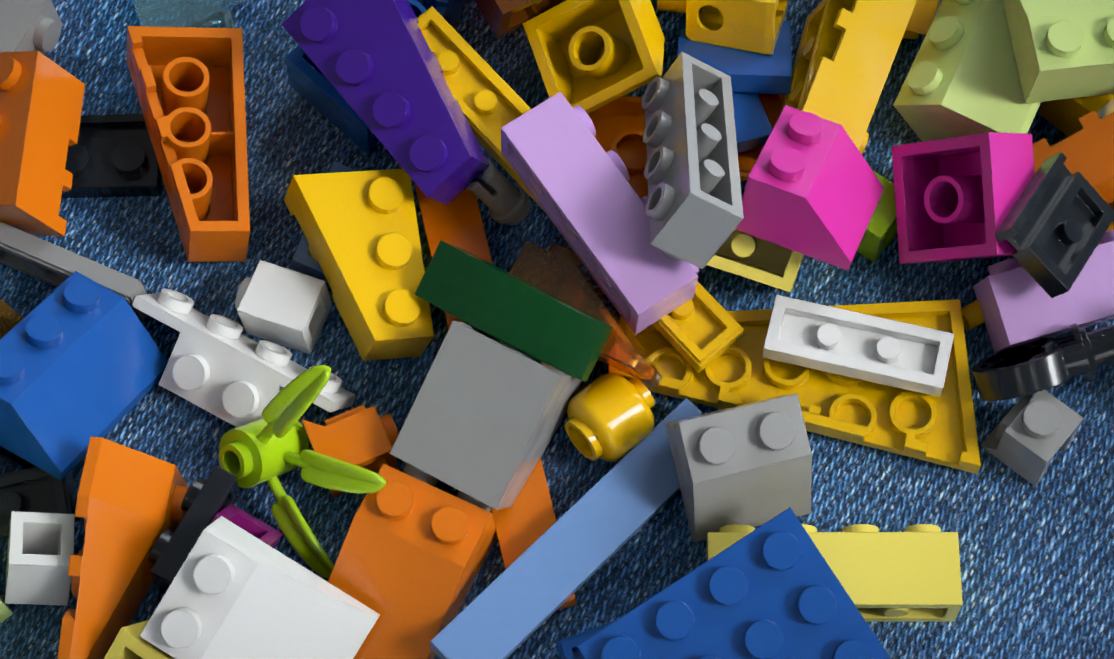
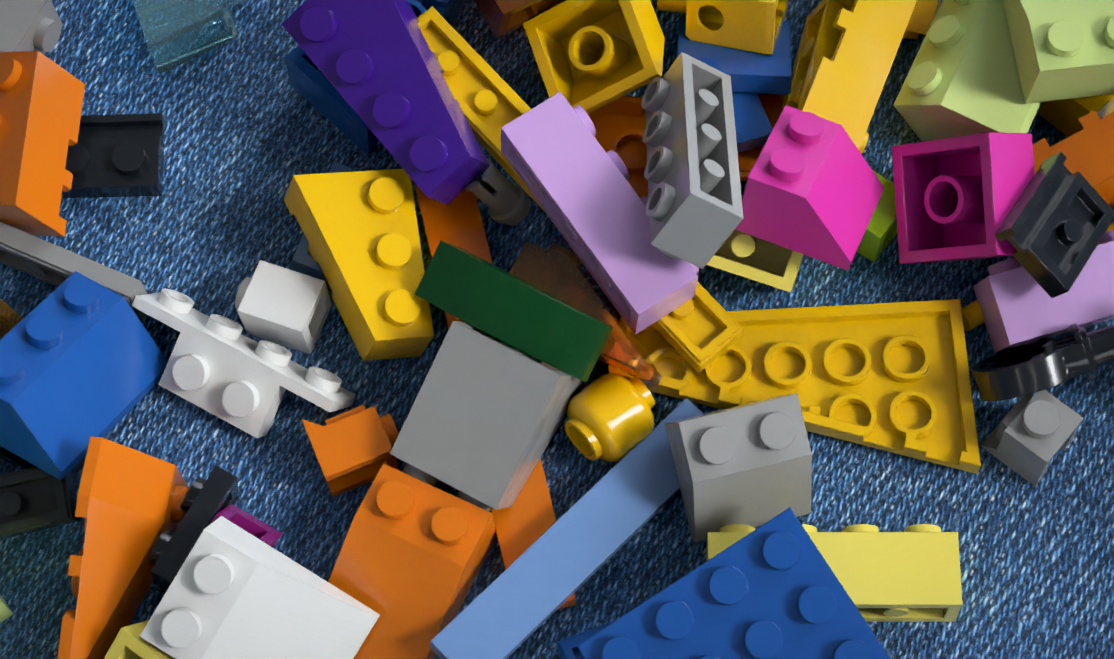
(39, 558): white brick -> none
(196, 122): orange wedge -> none
(280, 445): lime plant -> none
(858, 345): white plate -> none

